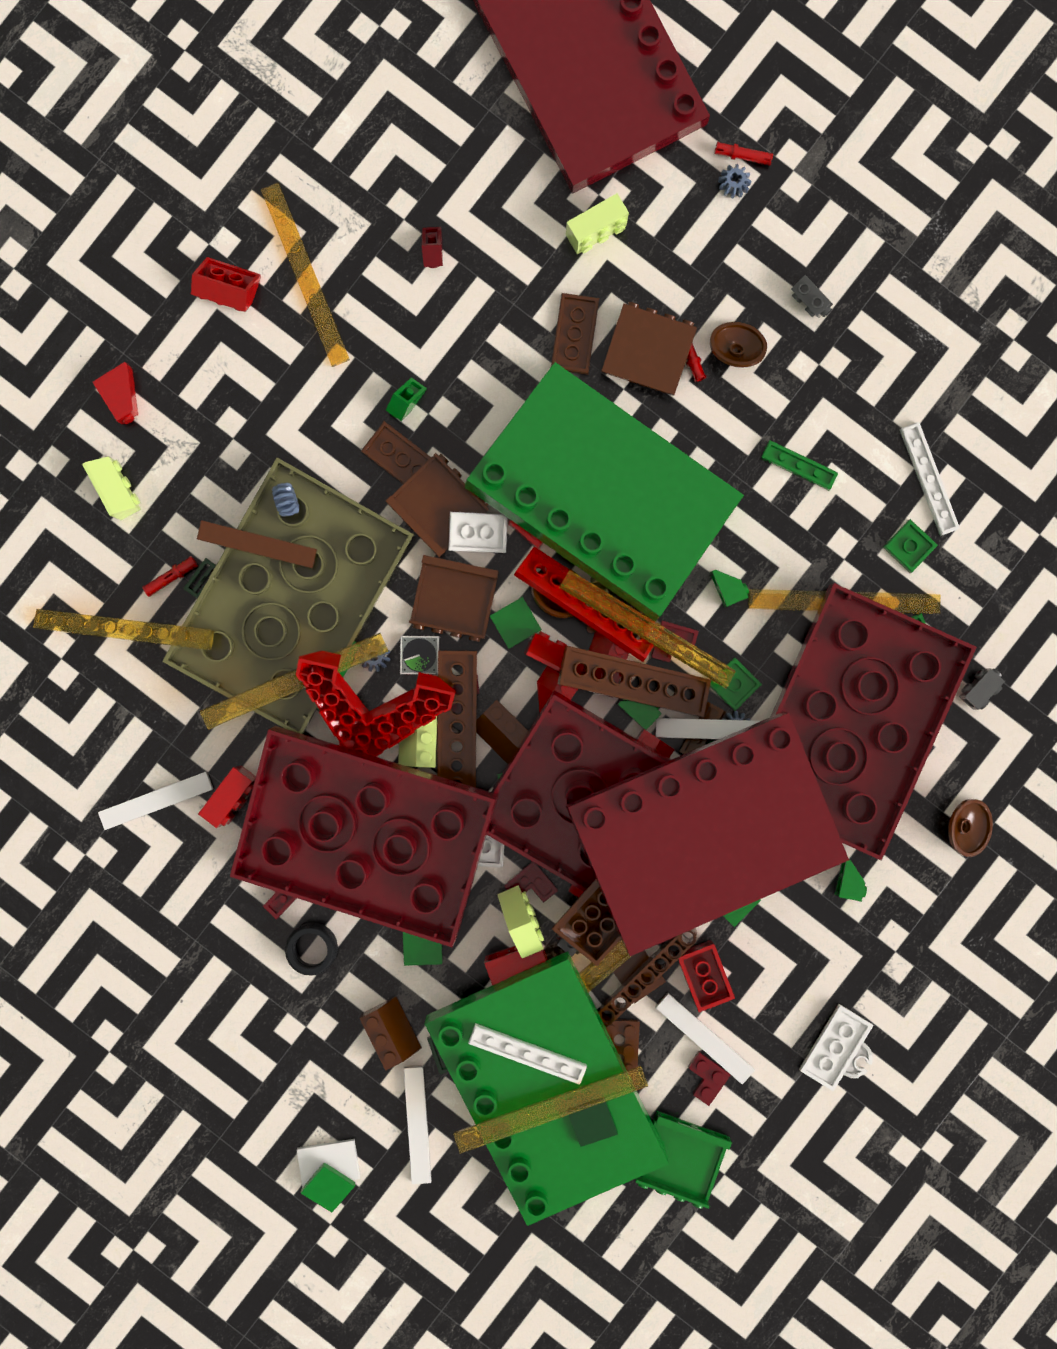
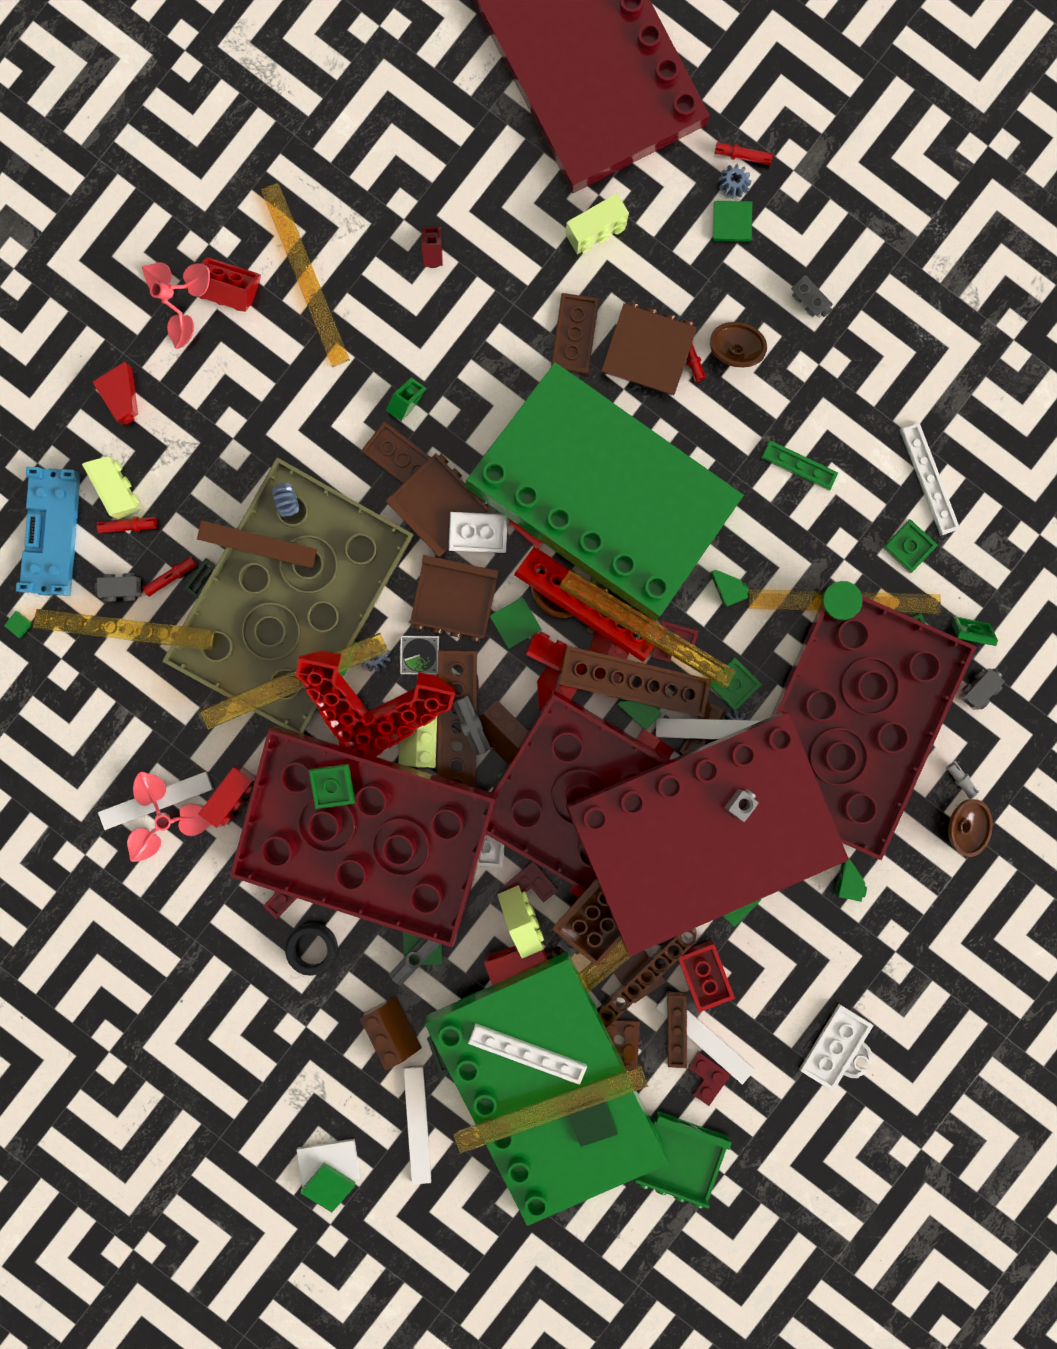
(18, 624): none -> green tile
(50, 531): none -> dark azure piece
(118, 587): none -> dark grey brick
(127, 524): none -> red pin
(141, 842): none -> coral plant
(197, 280): none -> coral plant
(331, 786): none -> green tile
(406, 966): none -> dark grey piece
(471, 725): none -> dark grey piece
(677, 1029): none -> reddish brown tile
(732, 221): none -> green tile
(733, 804): none -> light grey brick
(842, 600): none -> green tile
(962, 779): none -> light grey pin
(974, 631): none -> green tile

